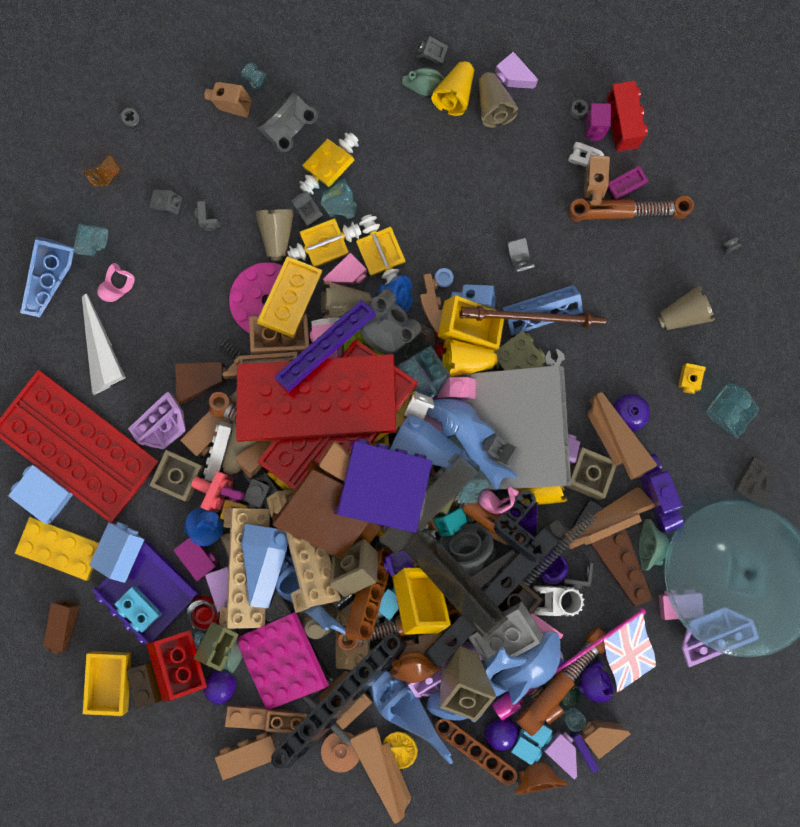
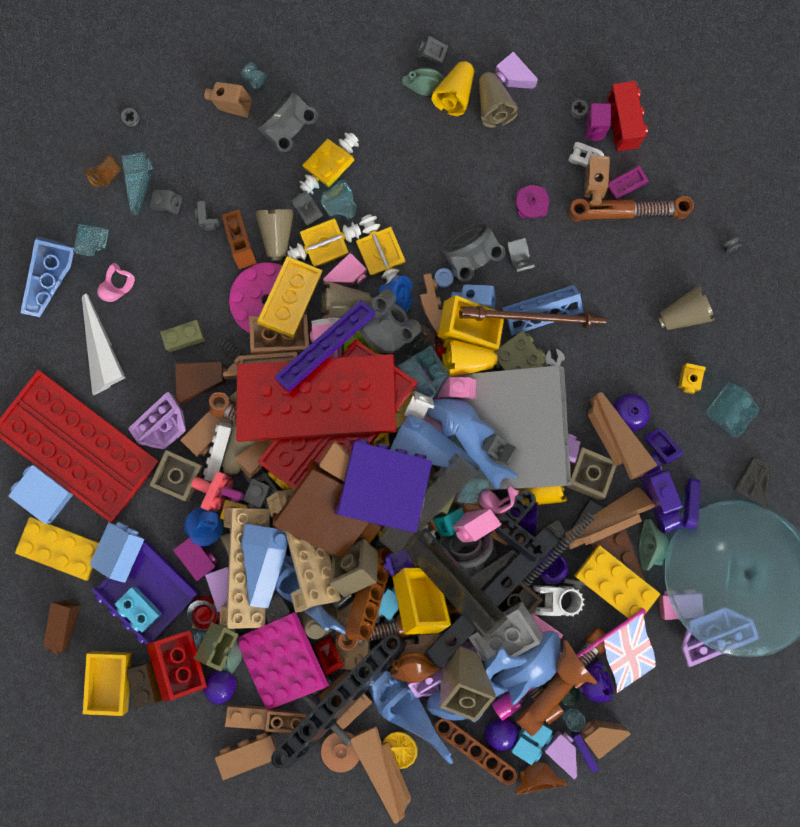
(137, 178): none -> clear light blue slope
(183, 336): none -> olive brick
(238, 239): none -> dark orange slope
(328, 655): none -> red slope
(471, 250): none -> dark grey piece
(475, 525): none -> bright pink slope
(532, 202): none -> magenta piece
(571, 668): none -> dark orange hat
(616, 583): none -> yellow plate
(663, 446): none -> dark purple slope
(692, 501): none -> dark purple beam

